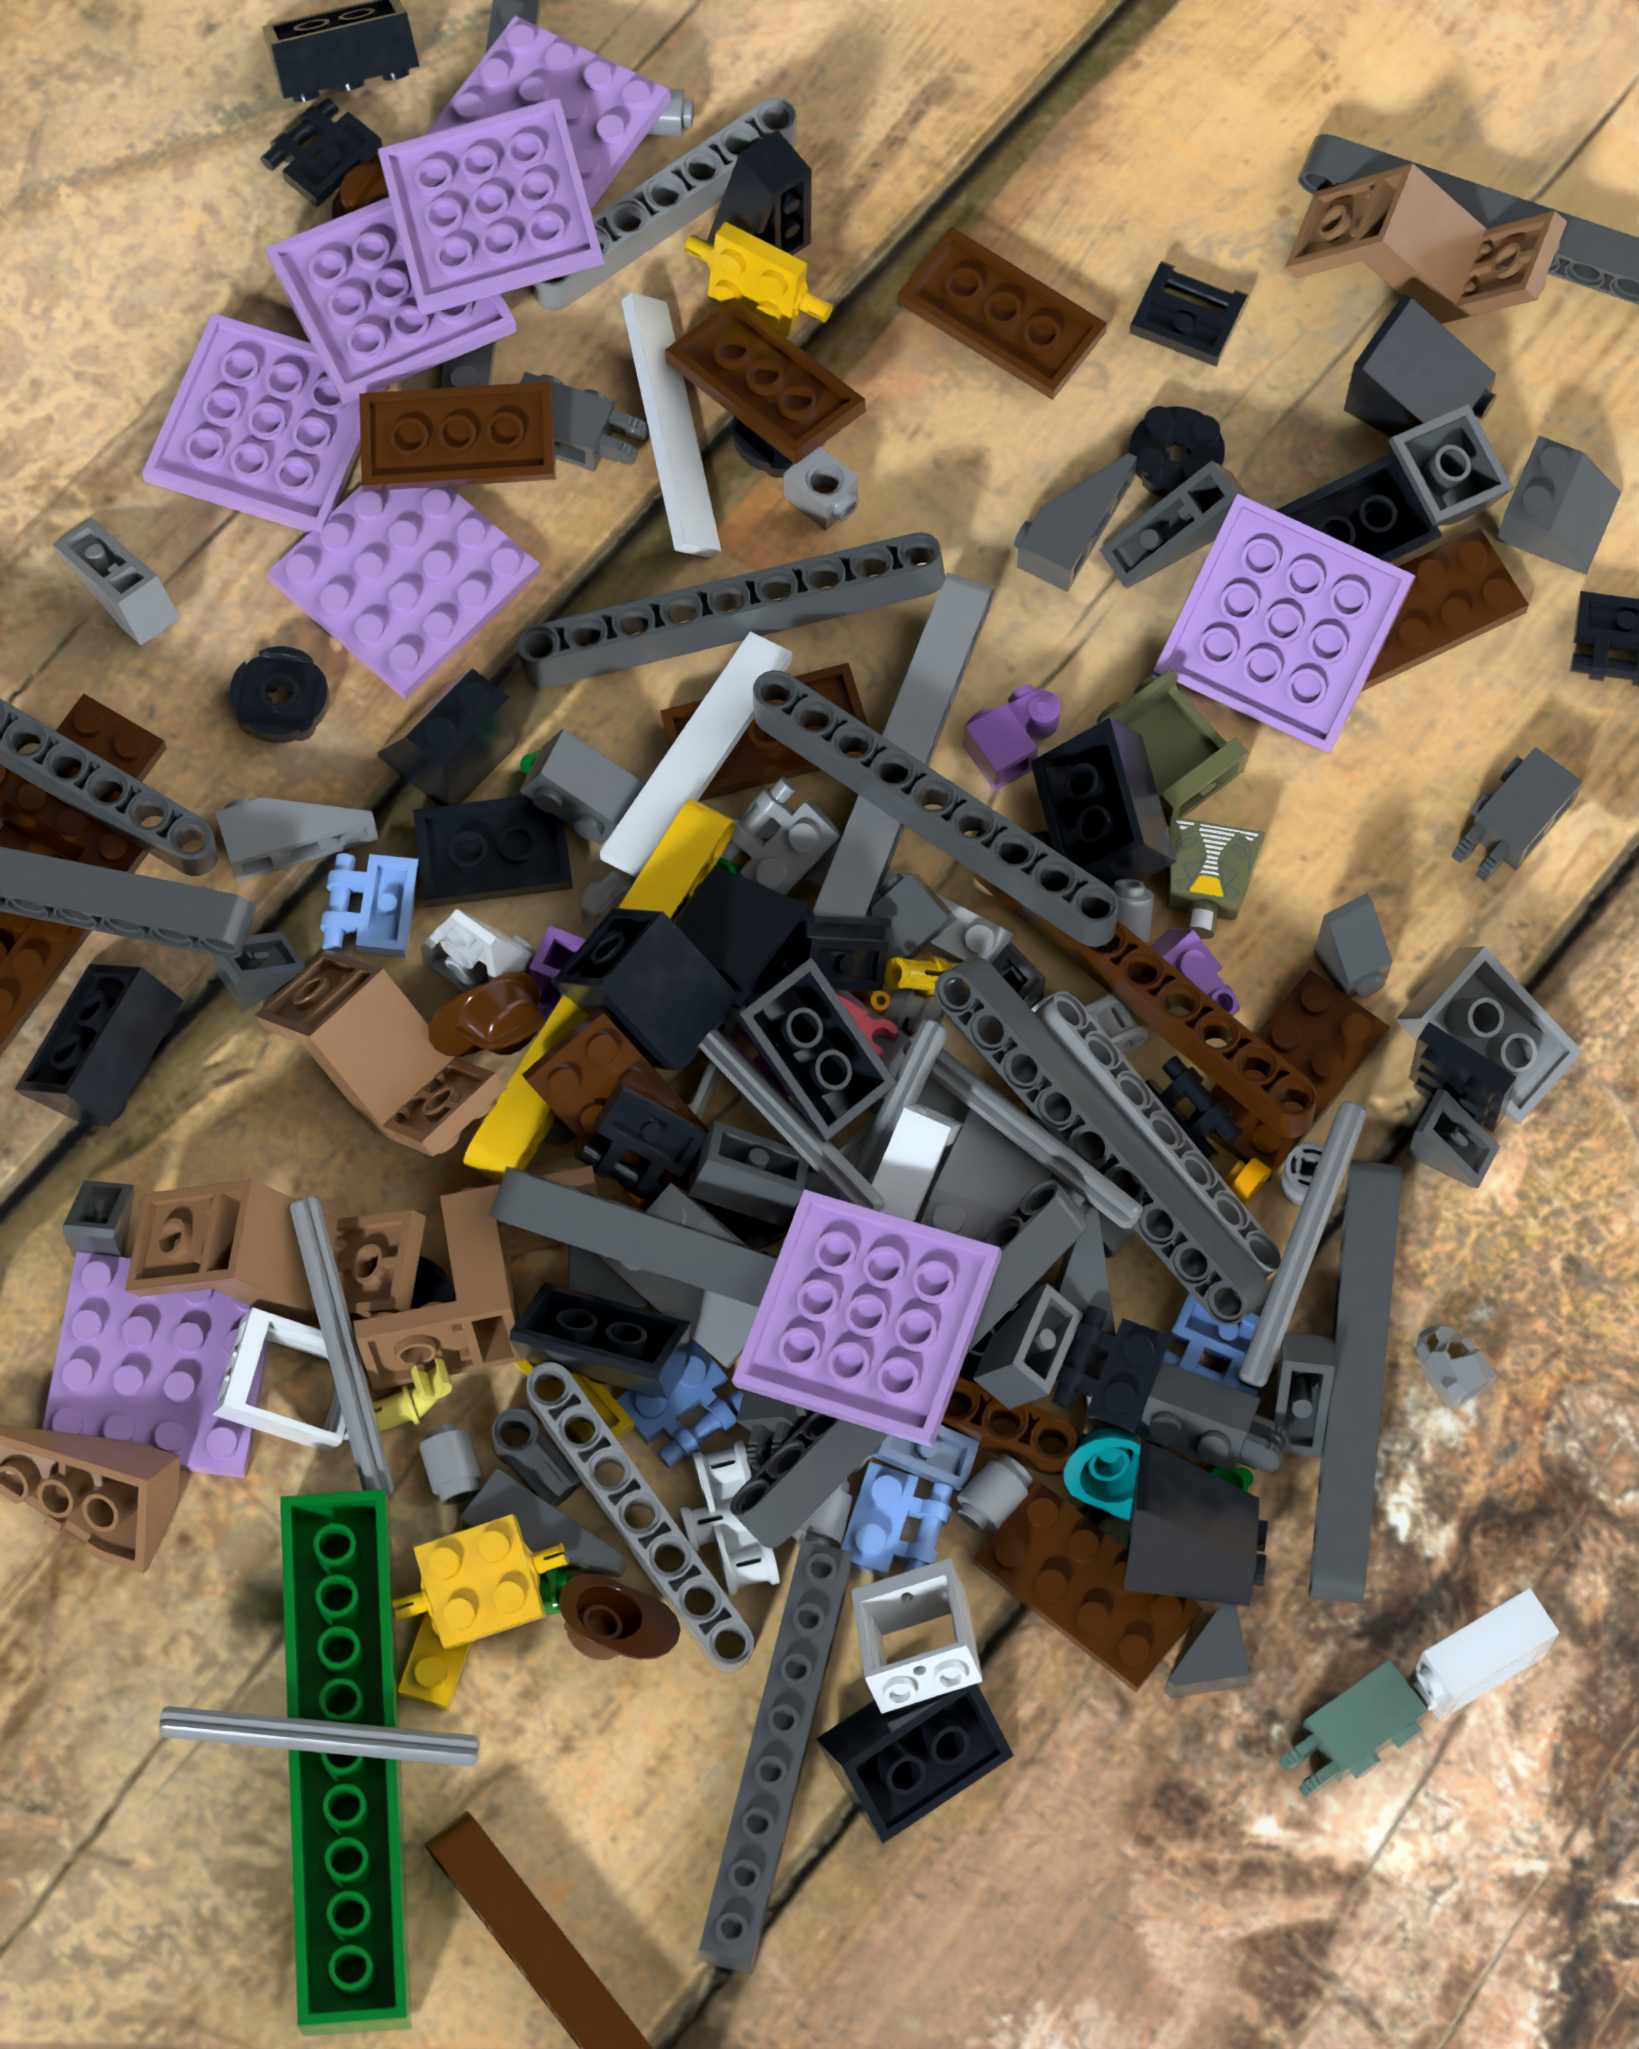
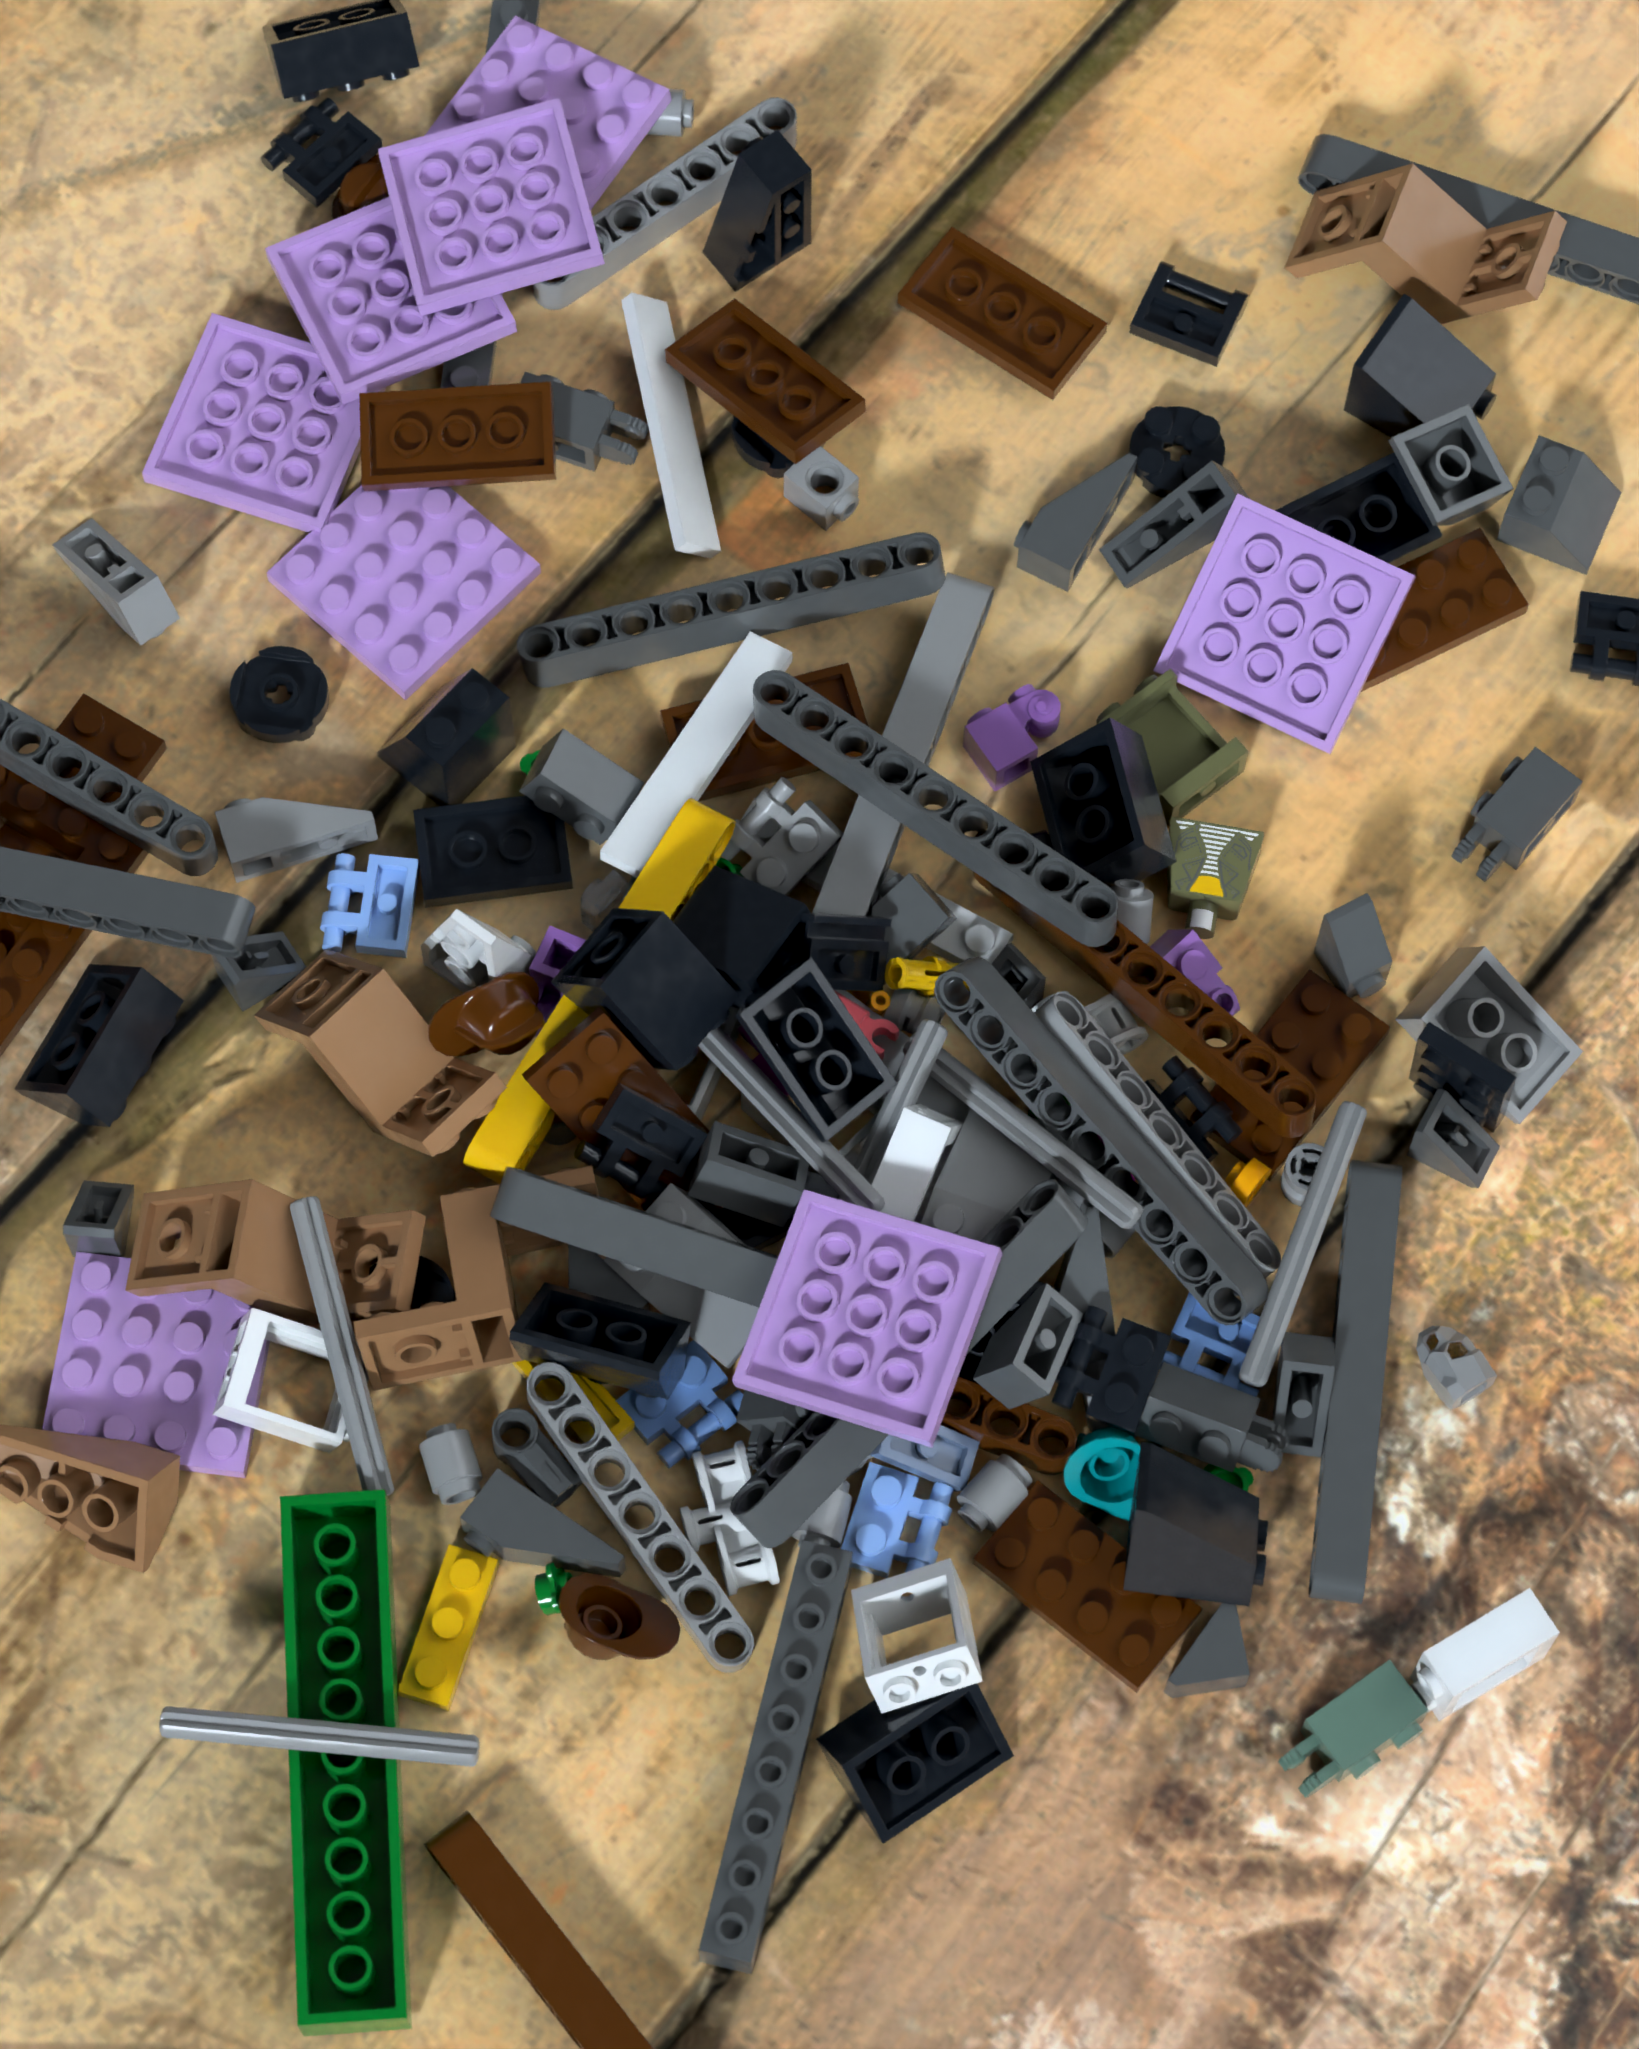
(414, 1401): light yellow piece -> none
(480, 1581): yellow plate -> none
(758, 277): yellow plate -> none

